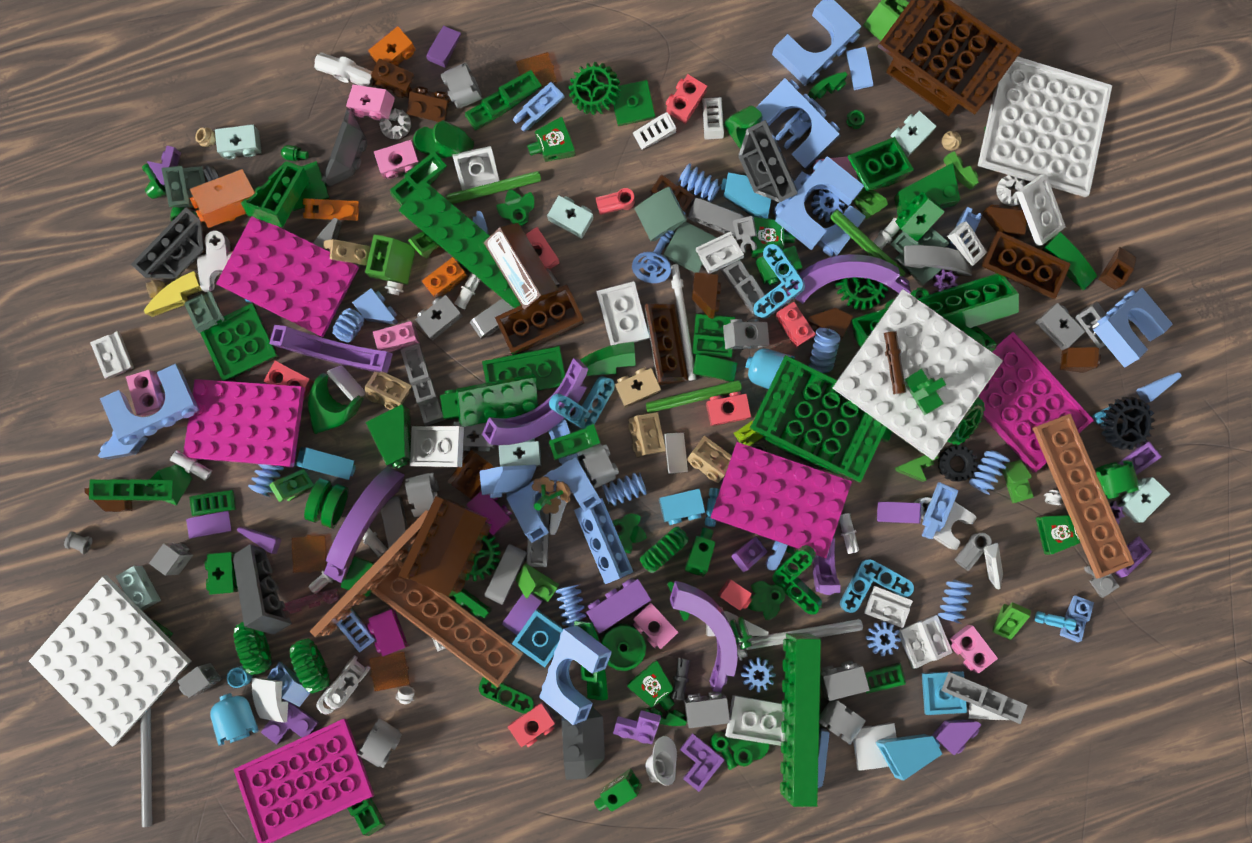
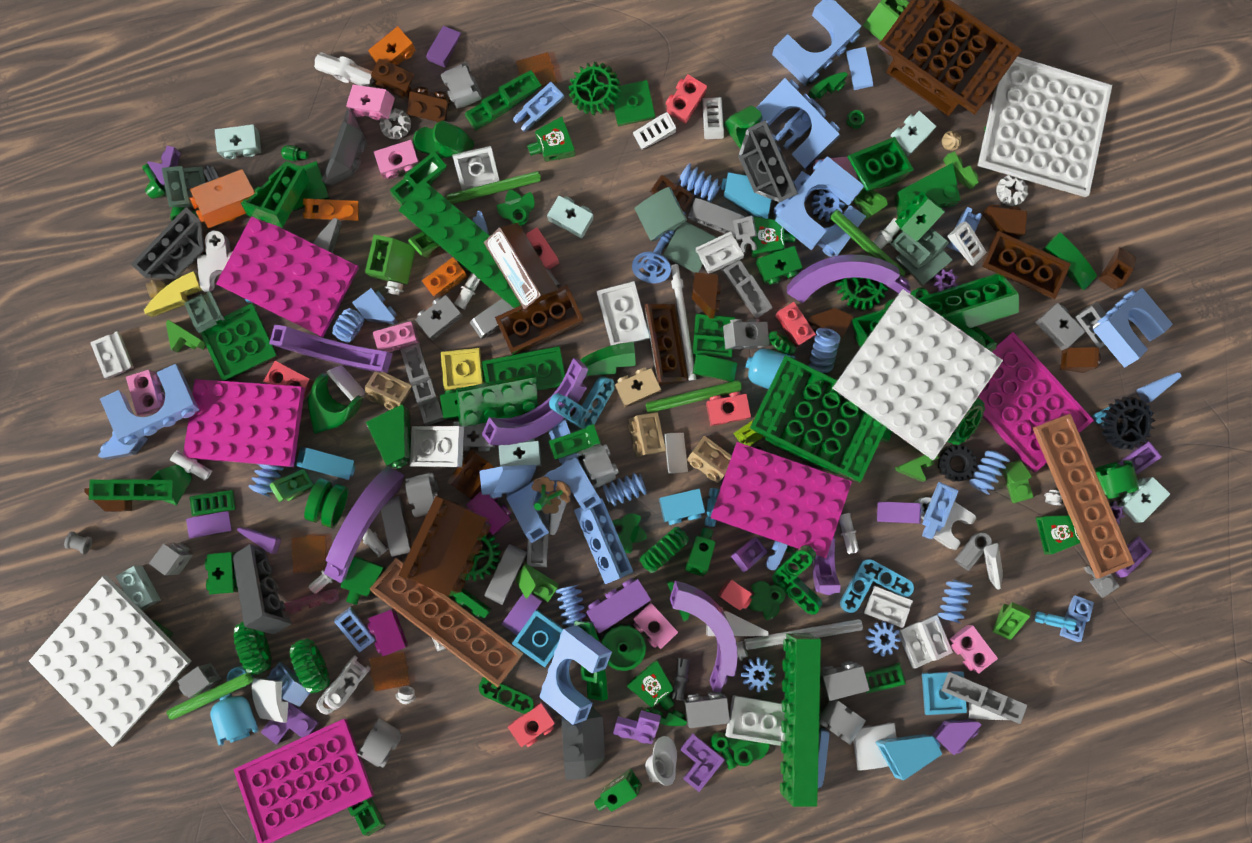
(146, 769): light grey piece -> none
(179, 336): none -> bright green slope
(205, 137): tan plate -> none
(209, 696): none -> bright green axle
(347, 251): tan bracket -> none
(368, 581): nougat plate -> none
(461, 368): none -> light yellow tile
(613, 202): coral piece -> none
(739, 639): green arm -> none
(782, 343): none -> green gear
(786, 280): medium azure beam -> none
(894, 360): reddish brown pin -> none
(925, 390): green bracket -> none
(937, 257): light grey slope -> none
(1041, 209): white plate -> none

